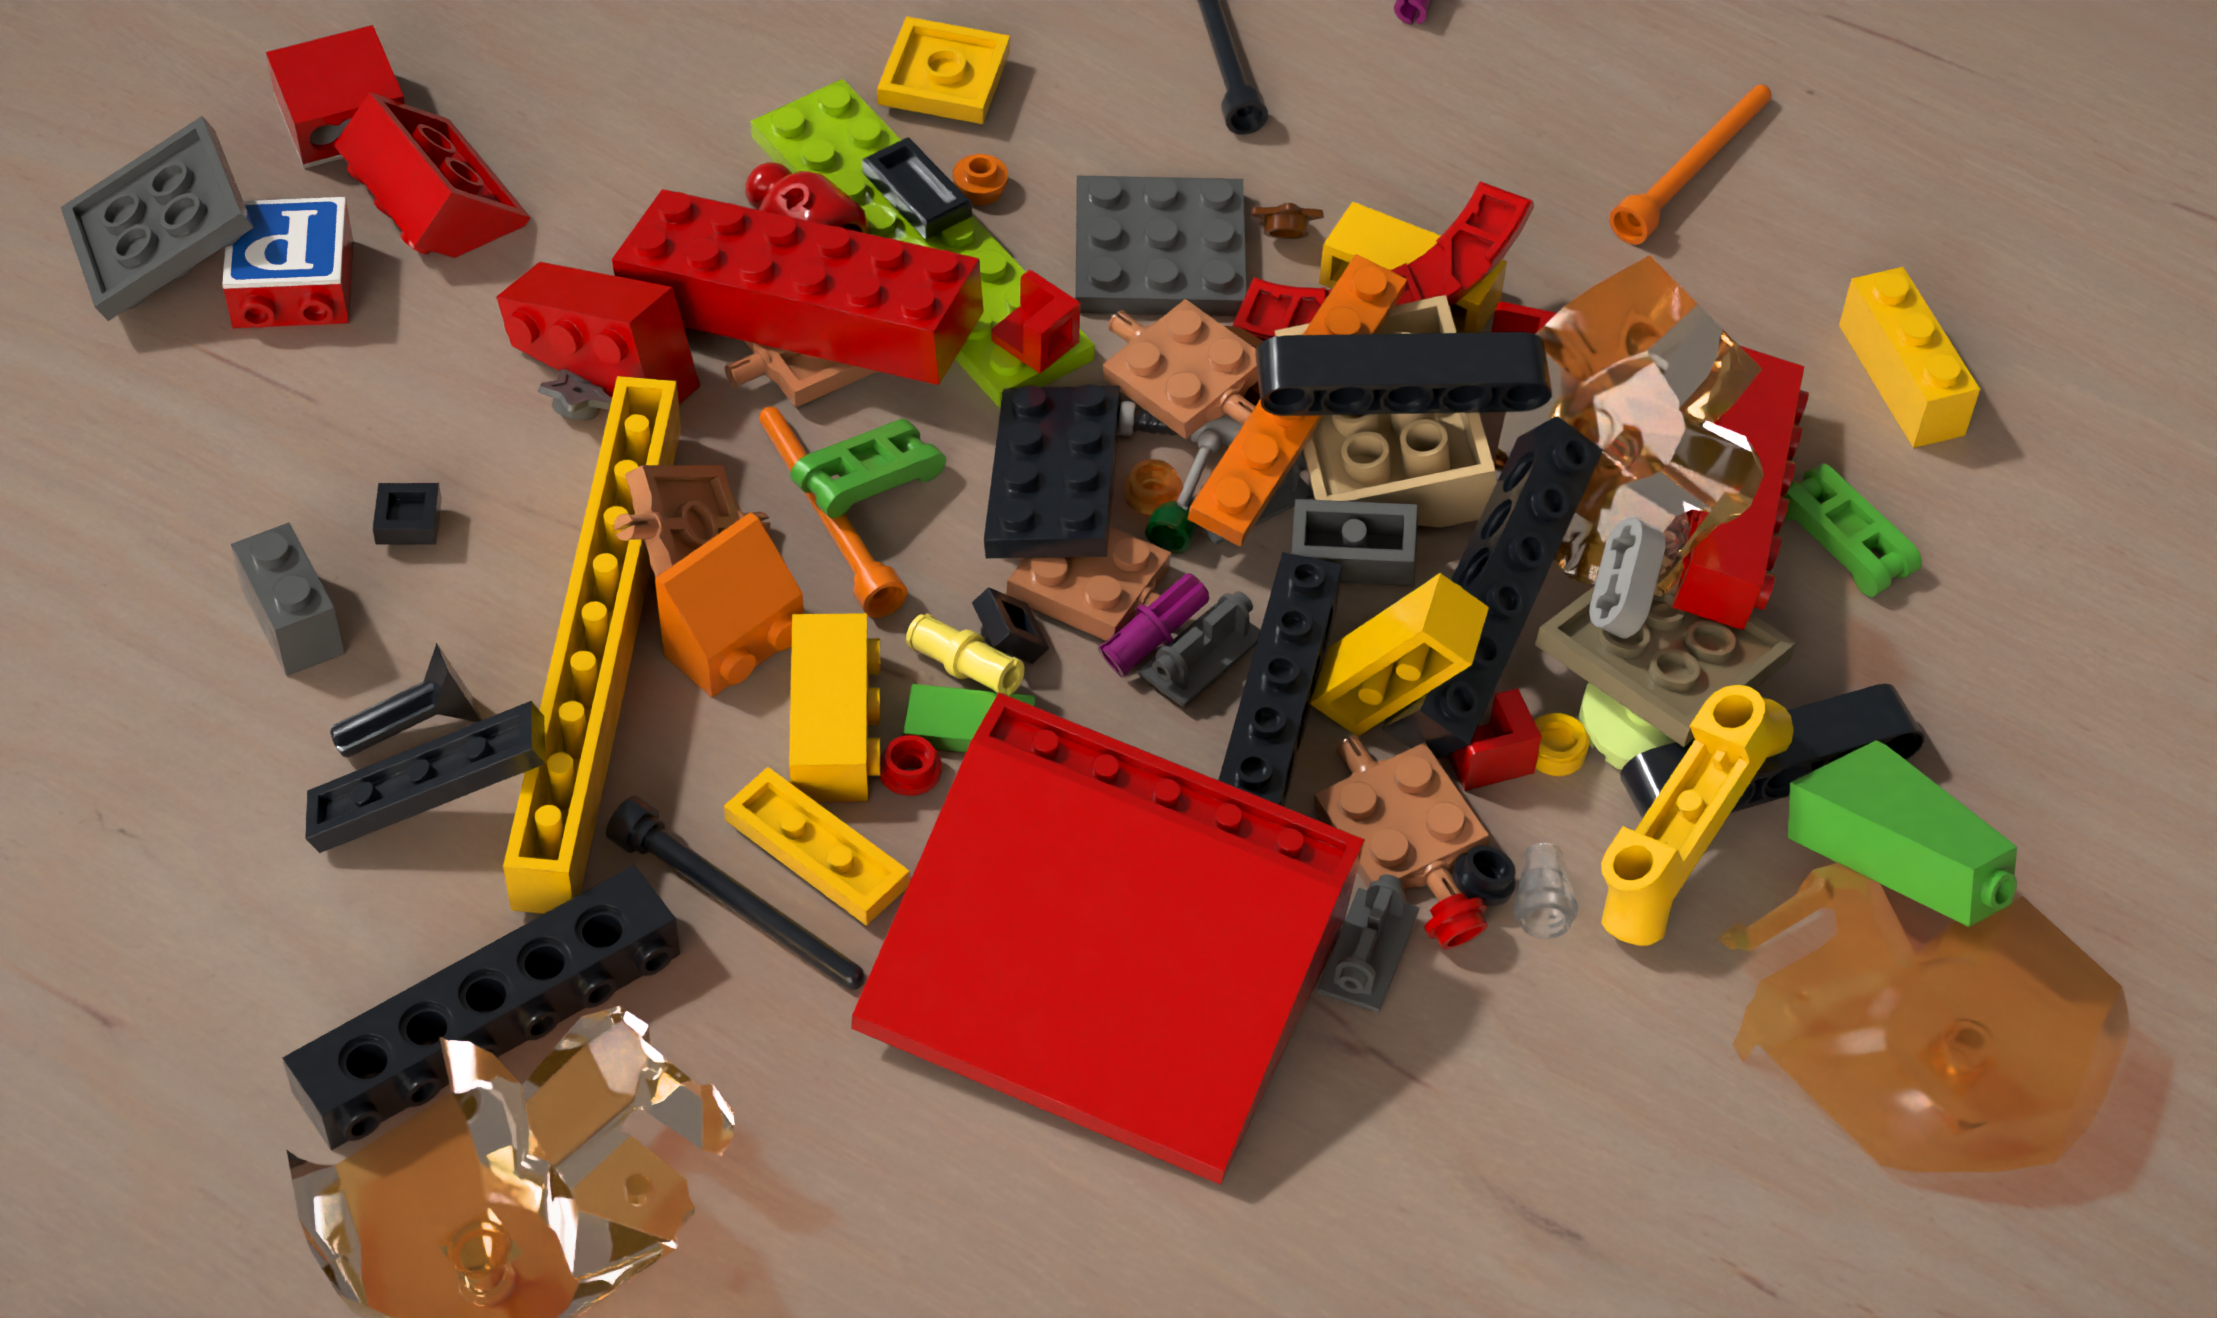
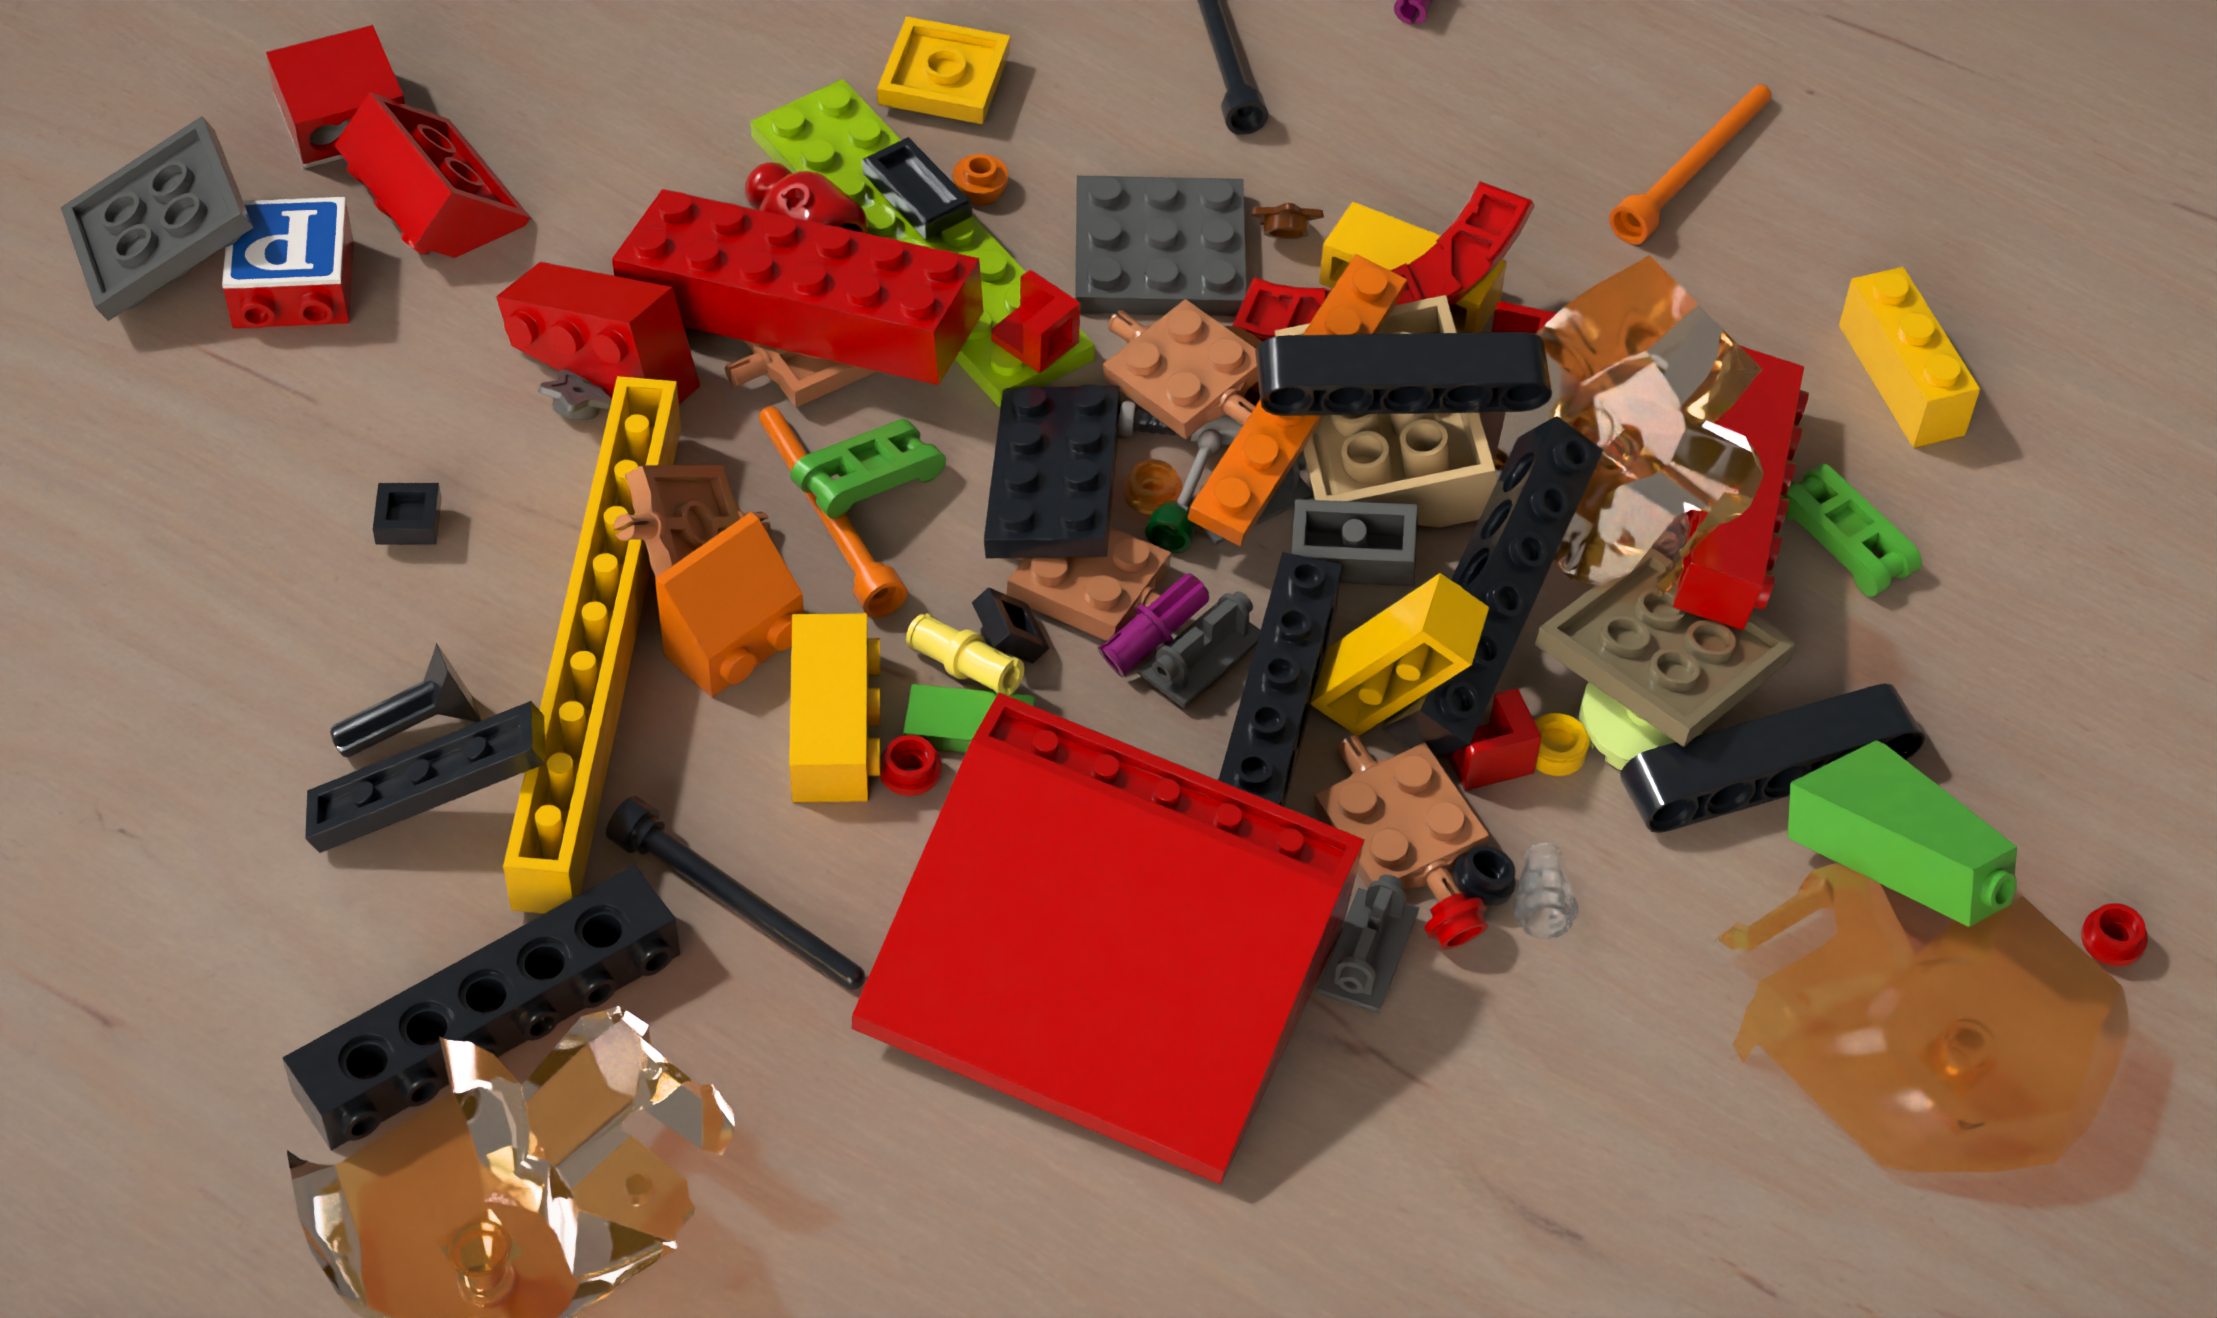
(288, 599): dark grey brick -> none
(817, 845): yellow plate -> none
(1627, 577): light grey beam -> none
(1653, 862): yellow plate -> none
(2116, 921): none -> red plate

